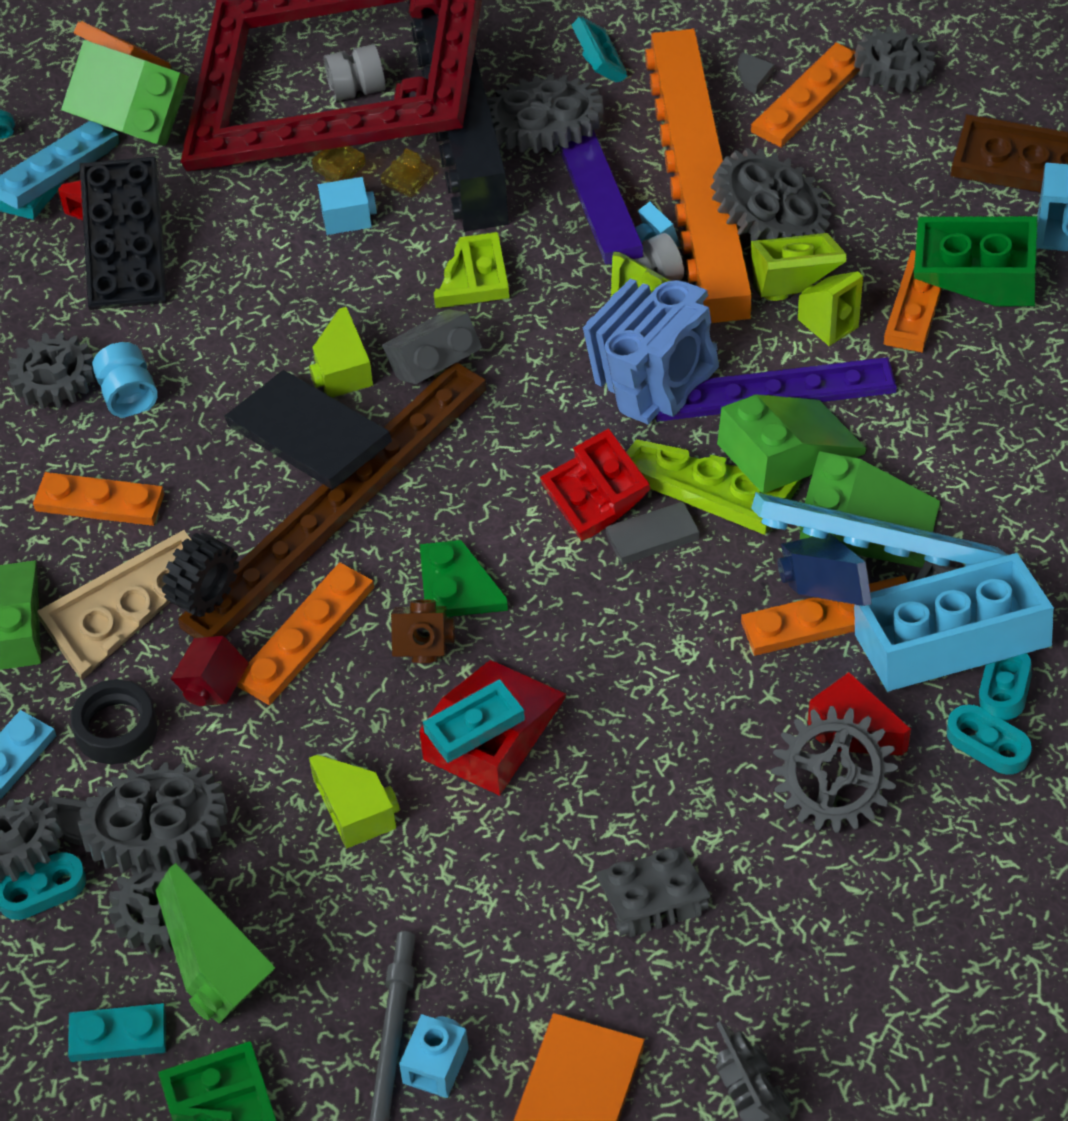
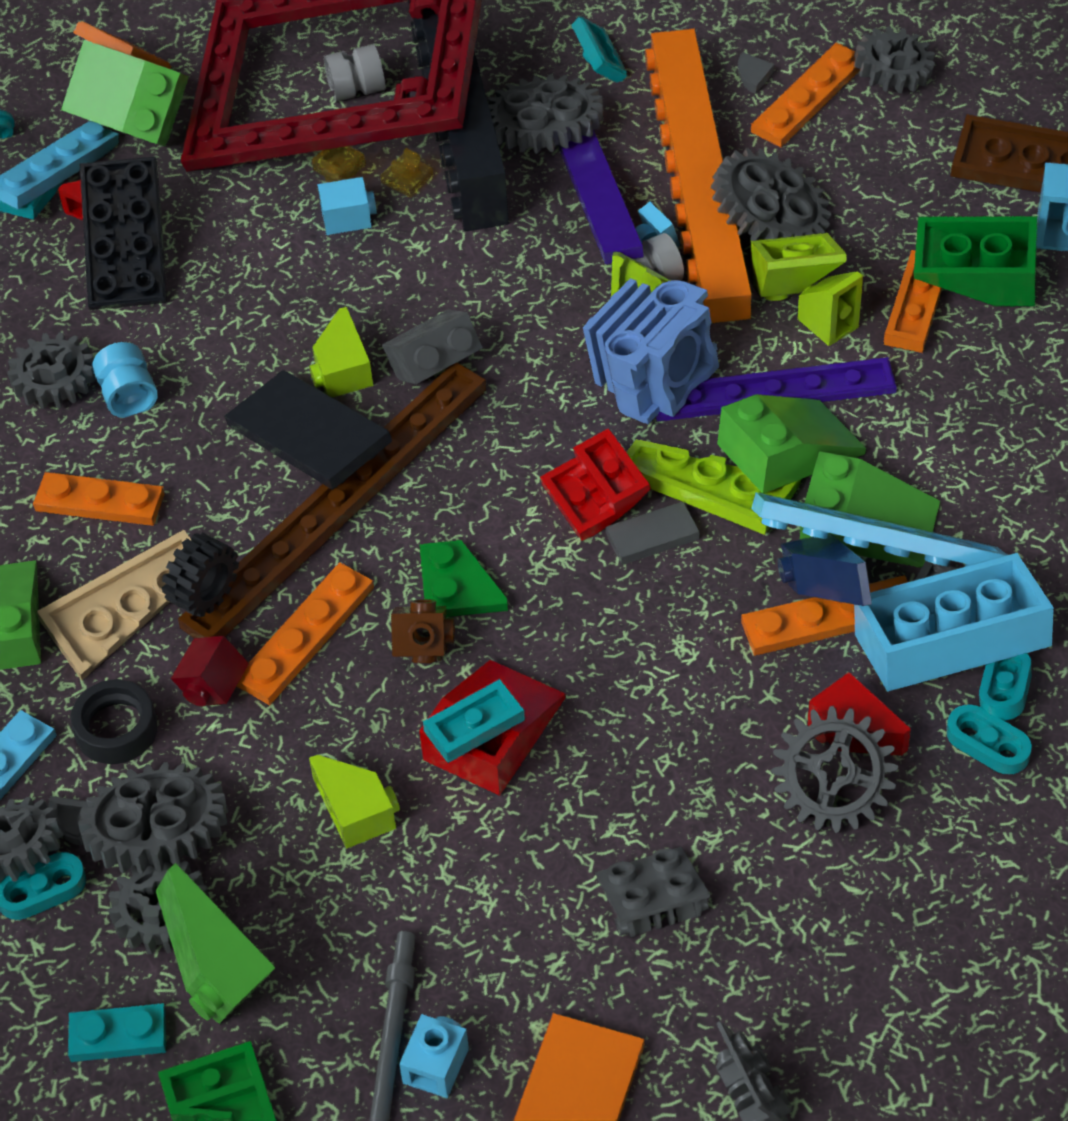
(474, 273): lime wing -> none

